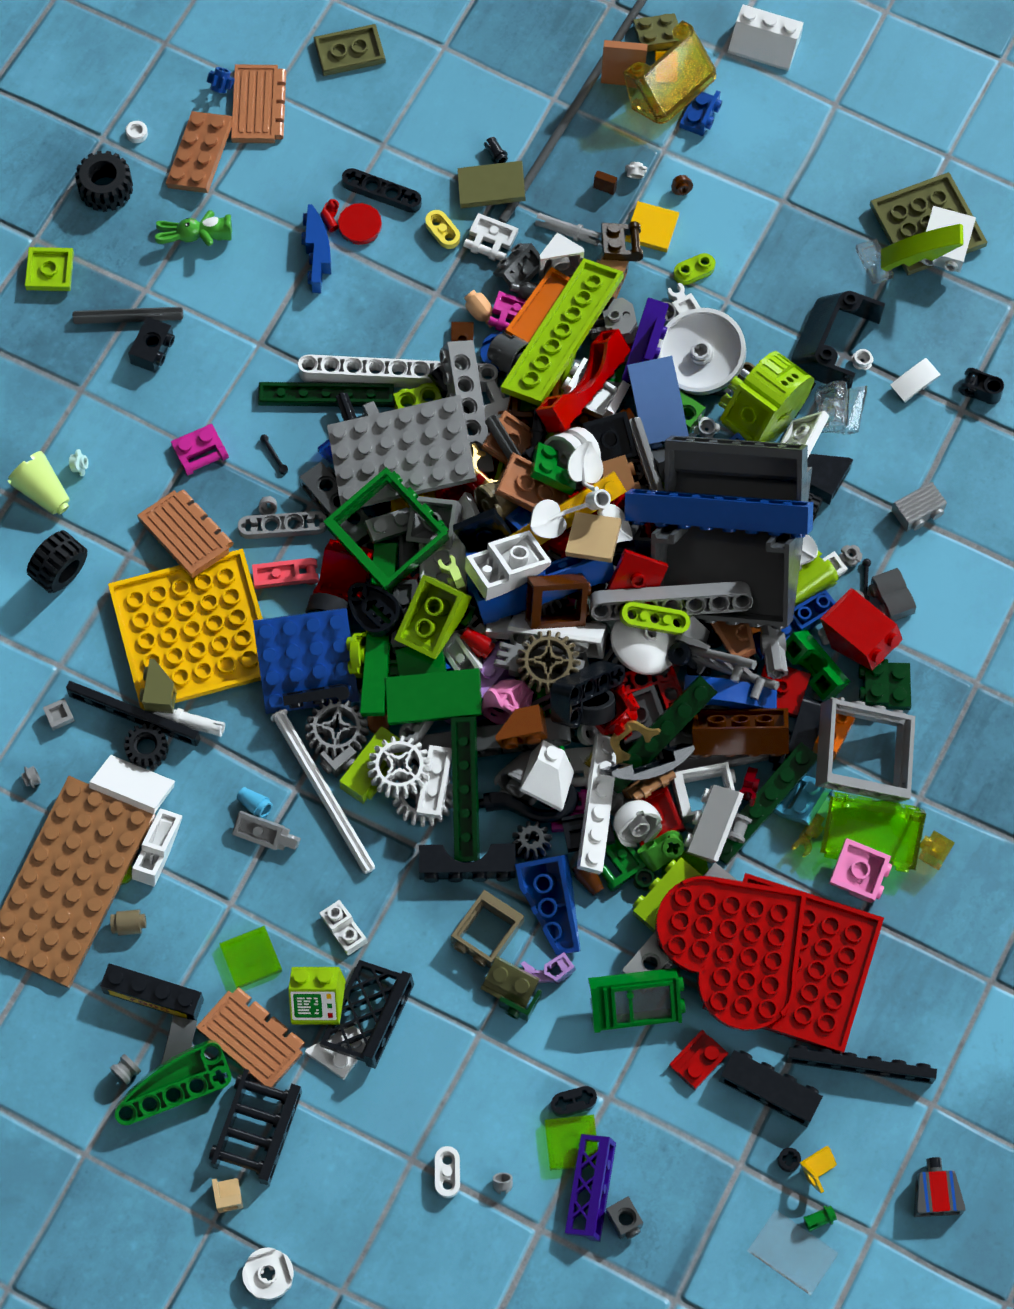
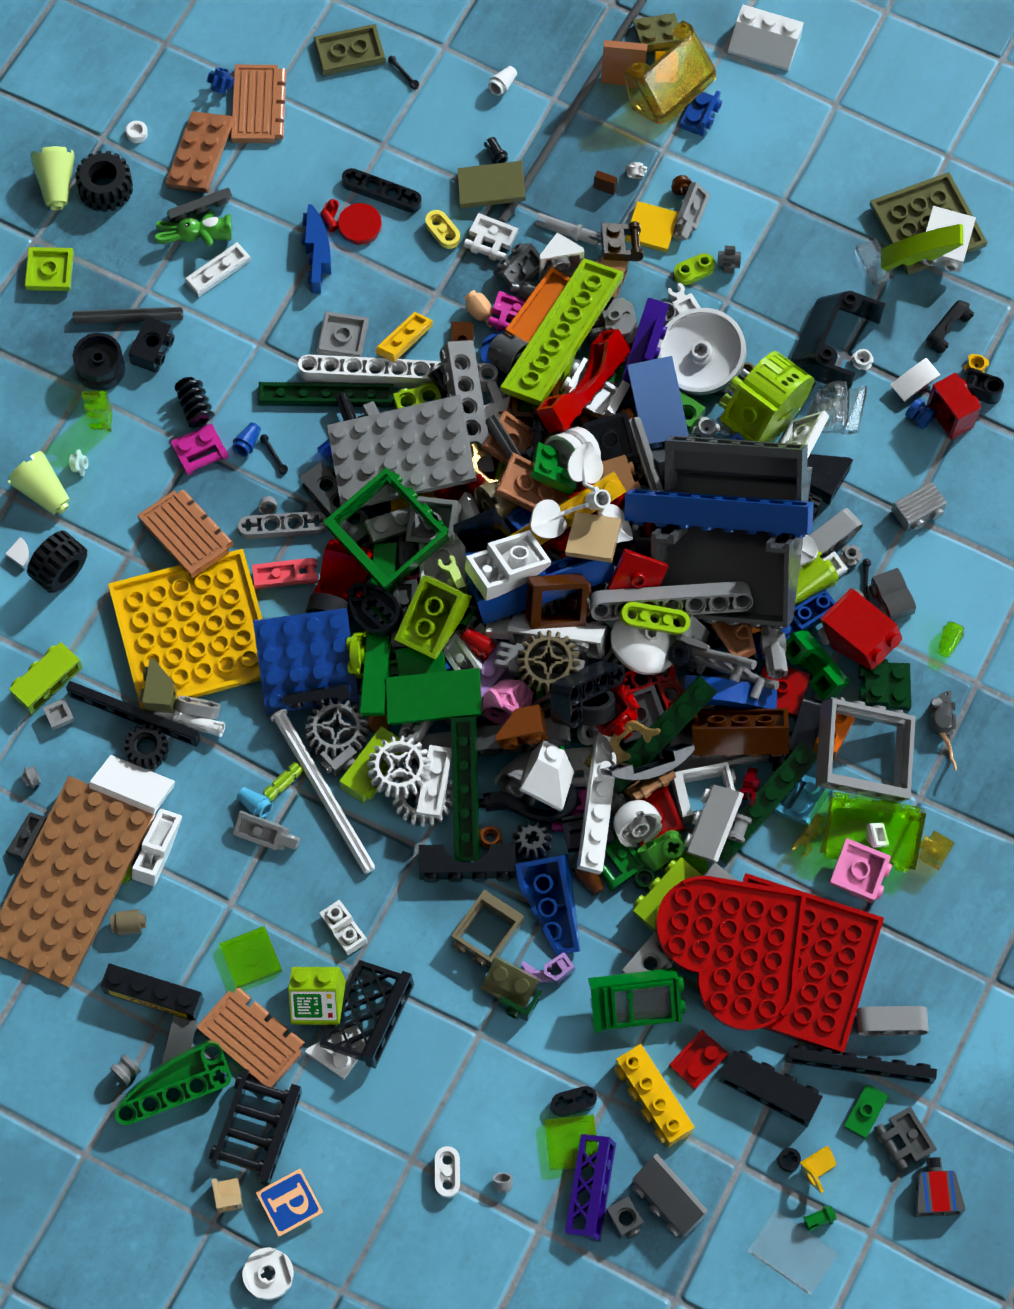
(19, 553): none -> white tile
(26, 836): none -> dark grey slope
(45, 677): none -> lime brick
(54, 174): none -> yellowish green cone
(98, 406): none -> clear neon green hinge
(99, 361): none -> black wheel
(194, 401): none -> black piece
(197, 707): none -> light grey beam
(199, 205): none -> dark grey plate
(217, 269): none -> white tile
(245, 441): none -> blue cone
(283, 781): none -> lime axle
(289, 1202): none -> piece
(342, 335): none -> light grey plate
(404, 336): none -> yellow tile
(414, 83): none -> black hinge
(489, 830): none -> dark orange plate
(501, 81): none -> white cone
(654, 1096): none -> yellow brick
(668, 1197): none -> light grey slope
(690, 211): none -> light grey hinge
(729, 259): none -> dark grey gear
(836, 532): none -> light grey beam
(866, 1111): none -> green plate
(876, 835): none -> white slope
(892, 1021): none -> light grey beam
(911, 1134): none -> dark grey plate
(920, 413): none -> blue wheel
(936, 337): none -> black piece
(943, 720): none -> dark grey animal
(950, 638): none -> clear neon green cone
(954, 405): none -> red brick
(978, 360): none -> yellow plate

